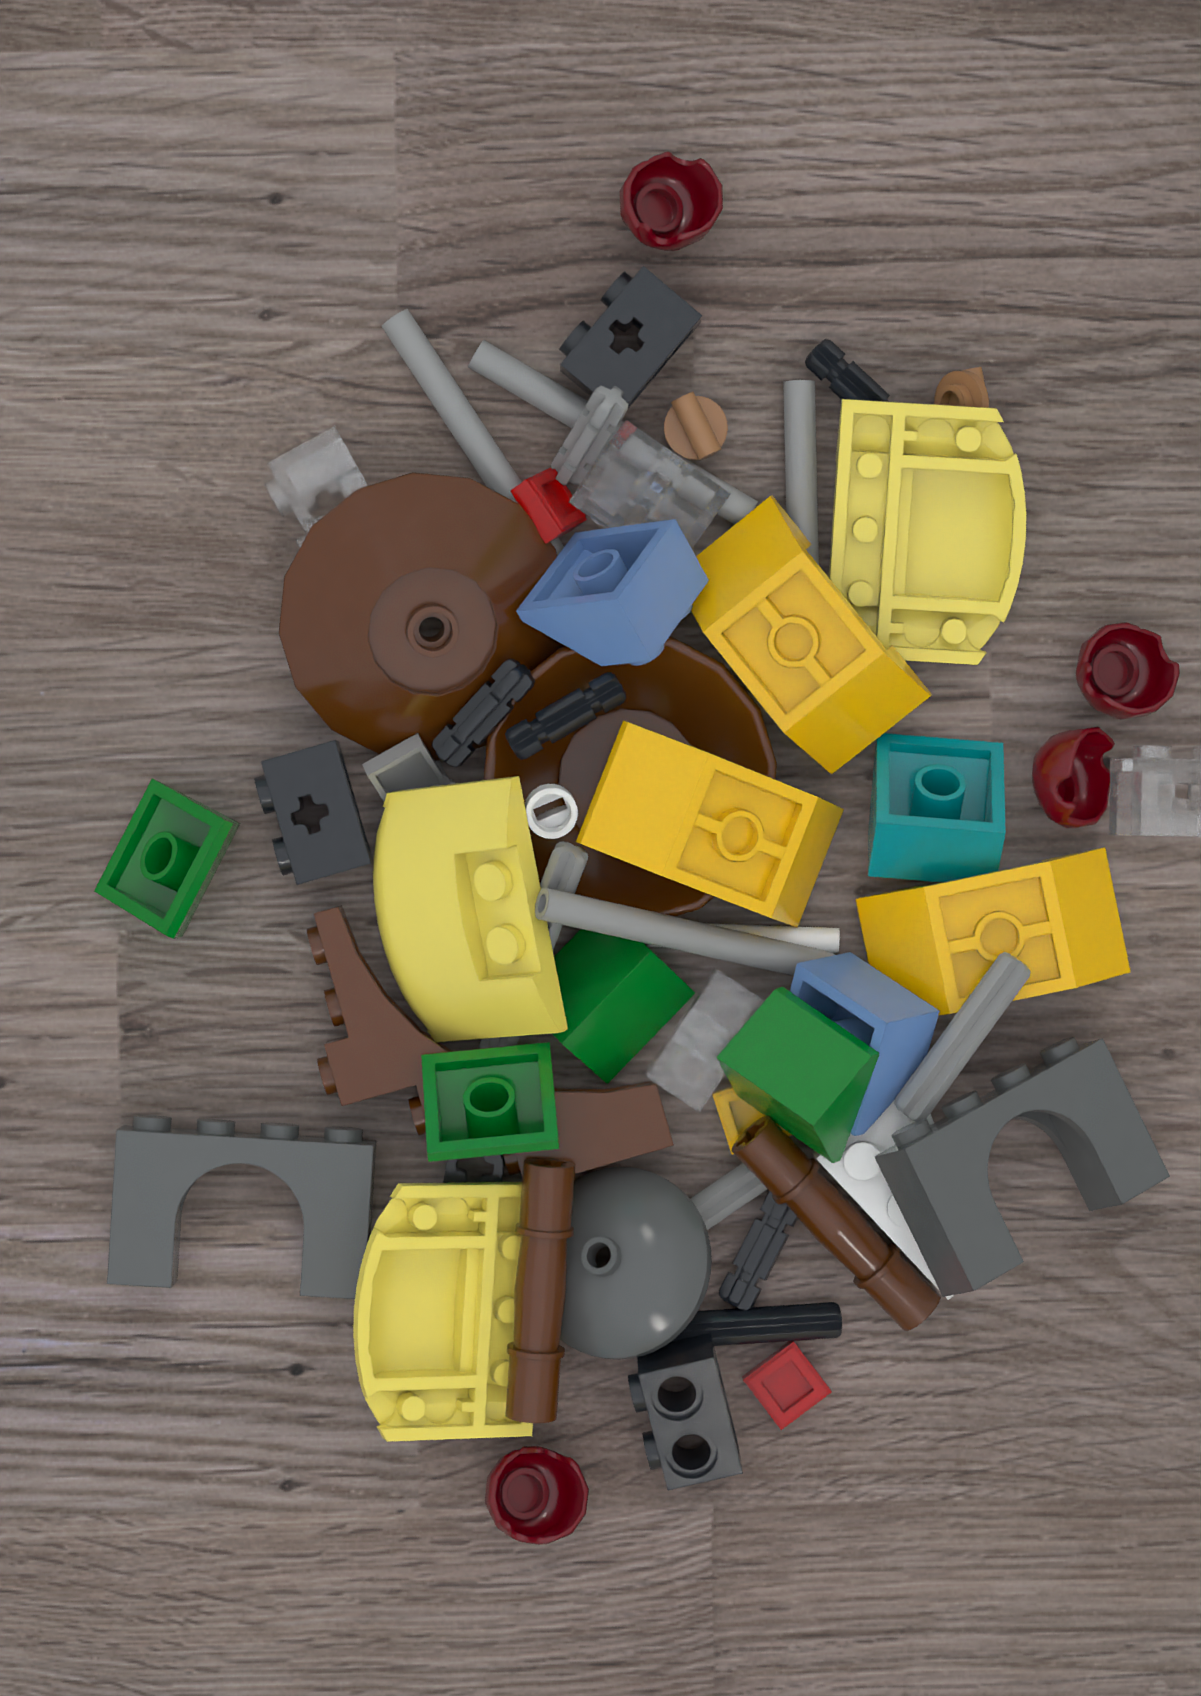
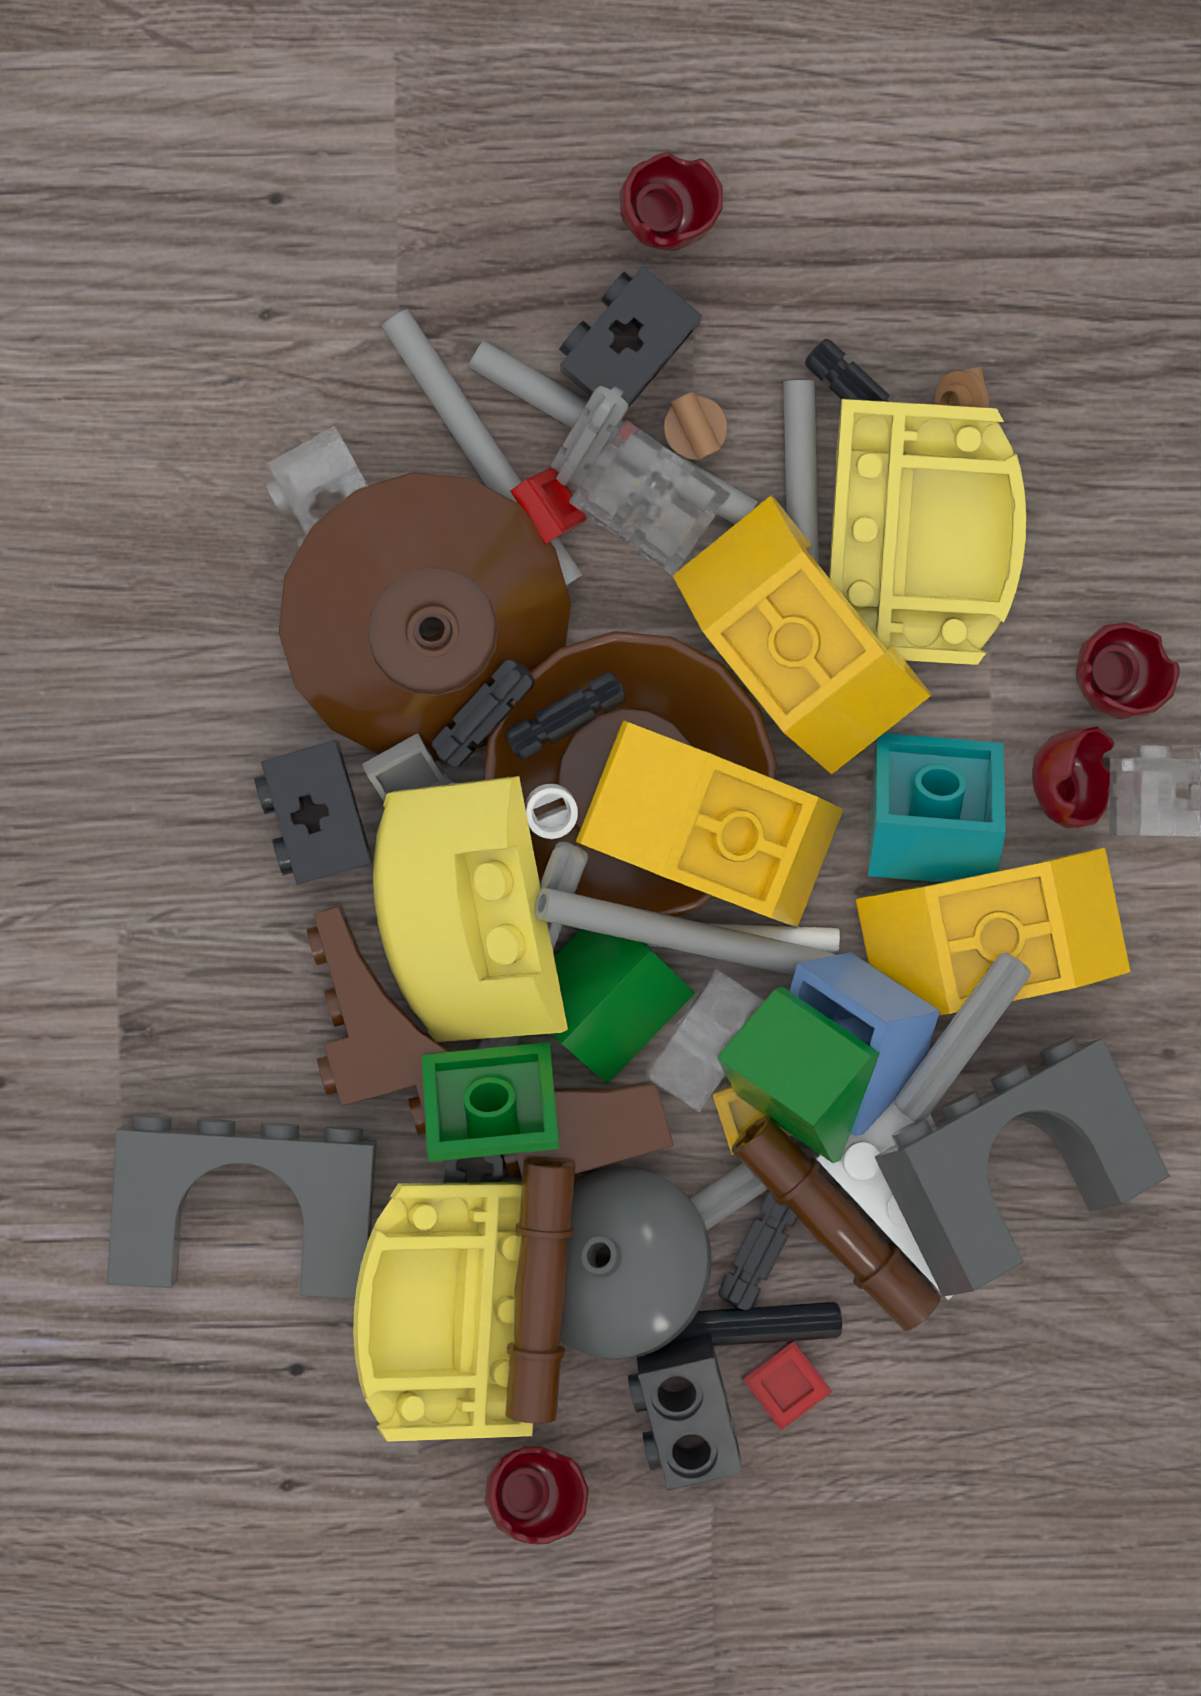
(166, 859): green slope -> none
(617, 592): medium blue slope -> none

